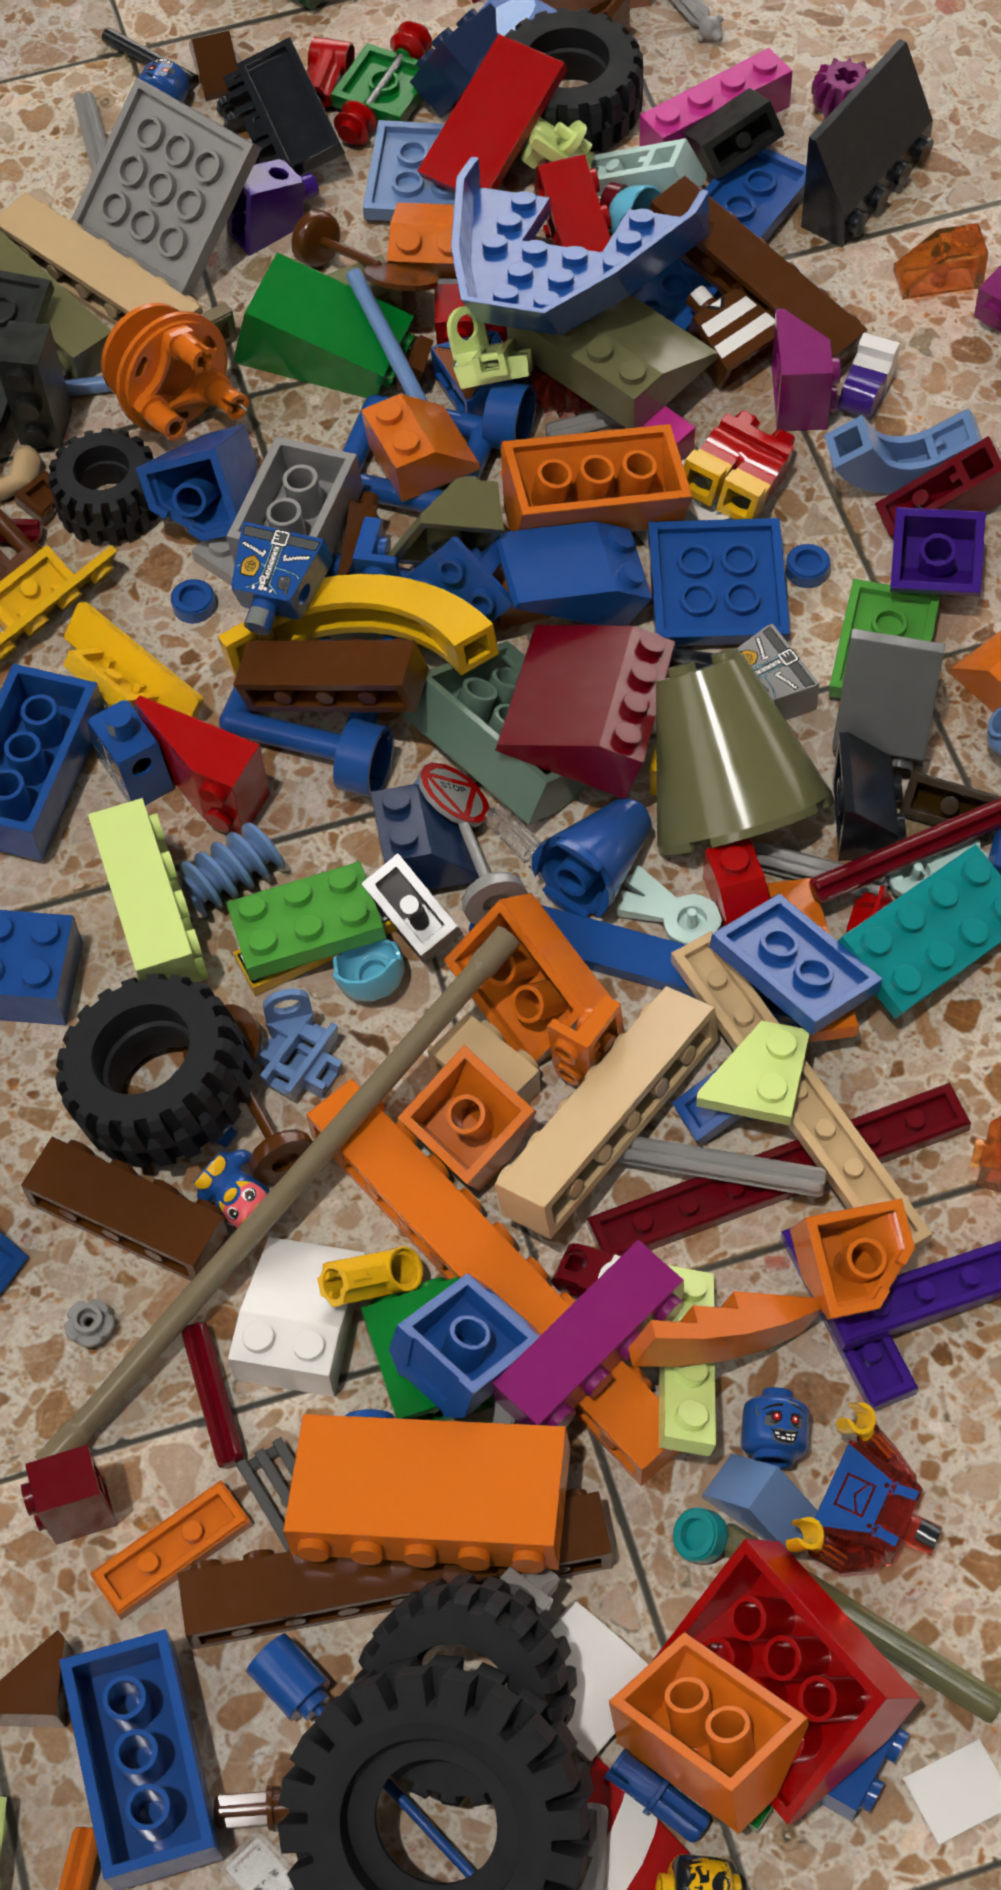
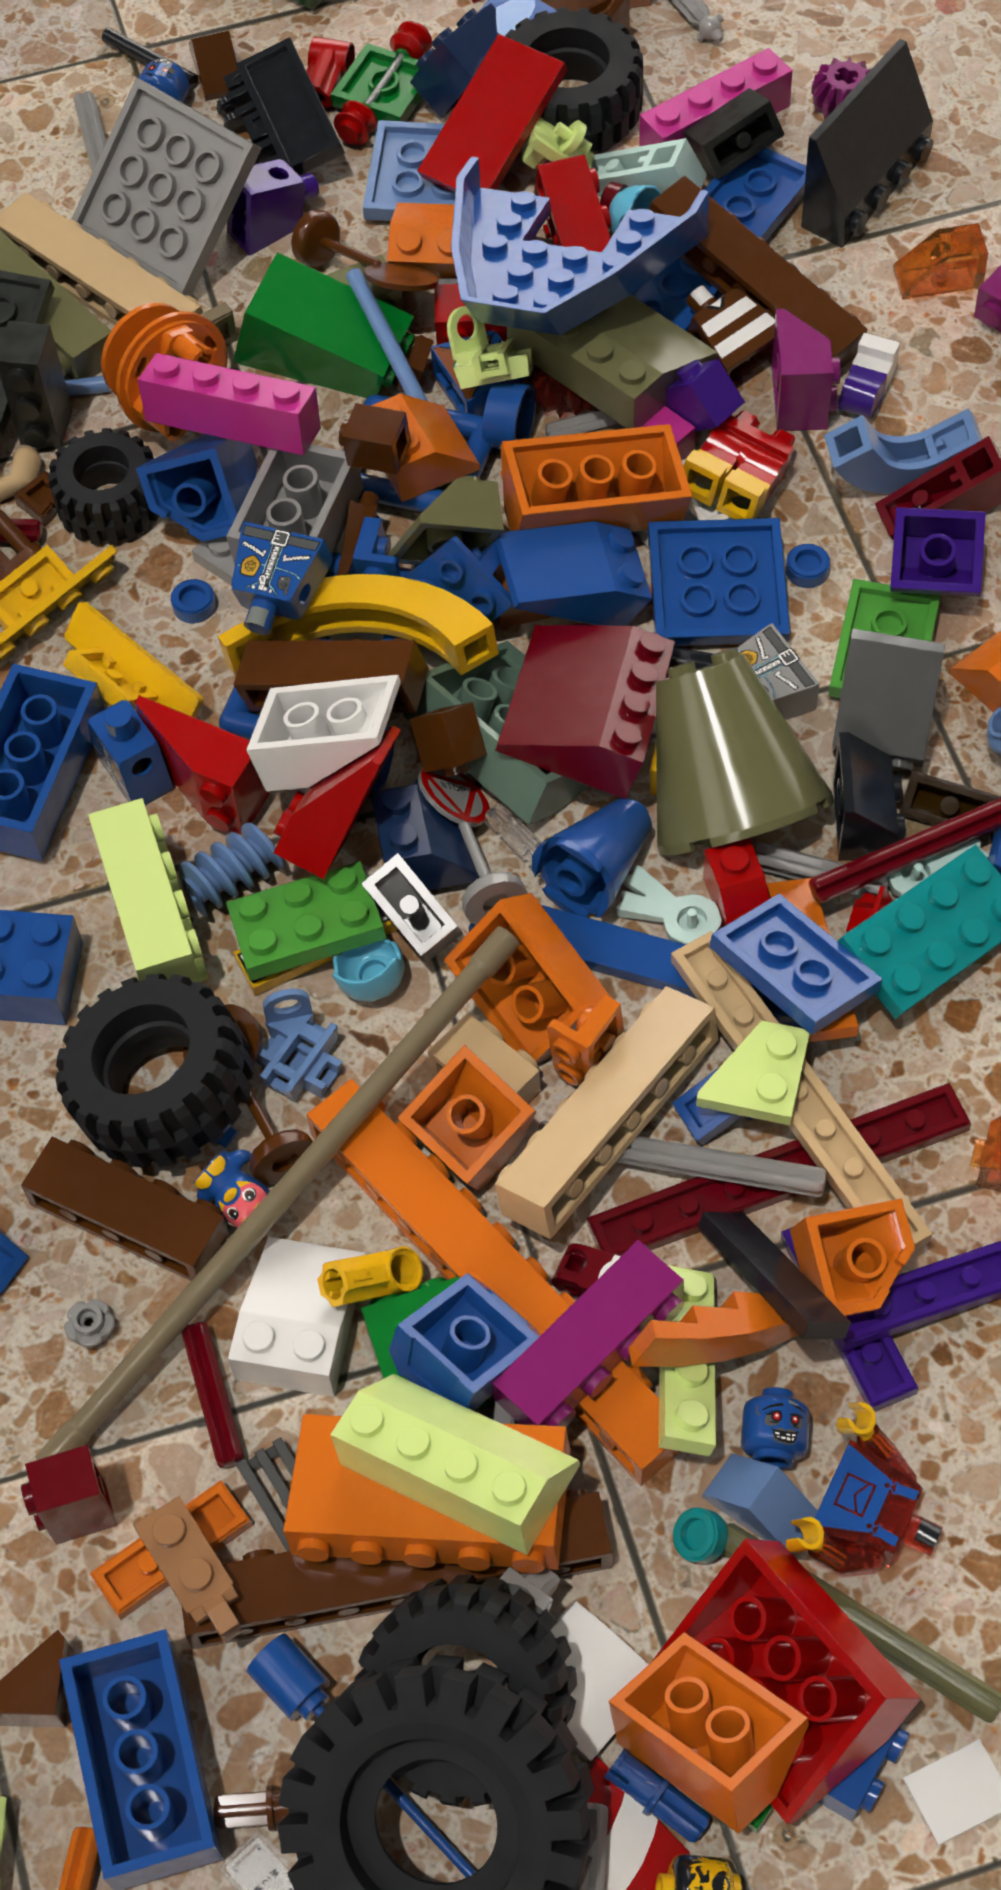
(190, 1567): none -> medium nougat hinge
(230, 403): none -> dark pink brick
(319, 729): none -> white slope
(323, 817): none -> red slope
(375, 438): none -> reddish brown brick
(448, 738): none -> reddish brown brick
(453, 1460): none -> yellowish green slope
(703, 394): none -> dark purple slope
(774, 1276): none -> black tile

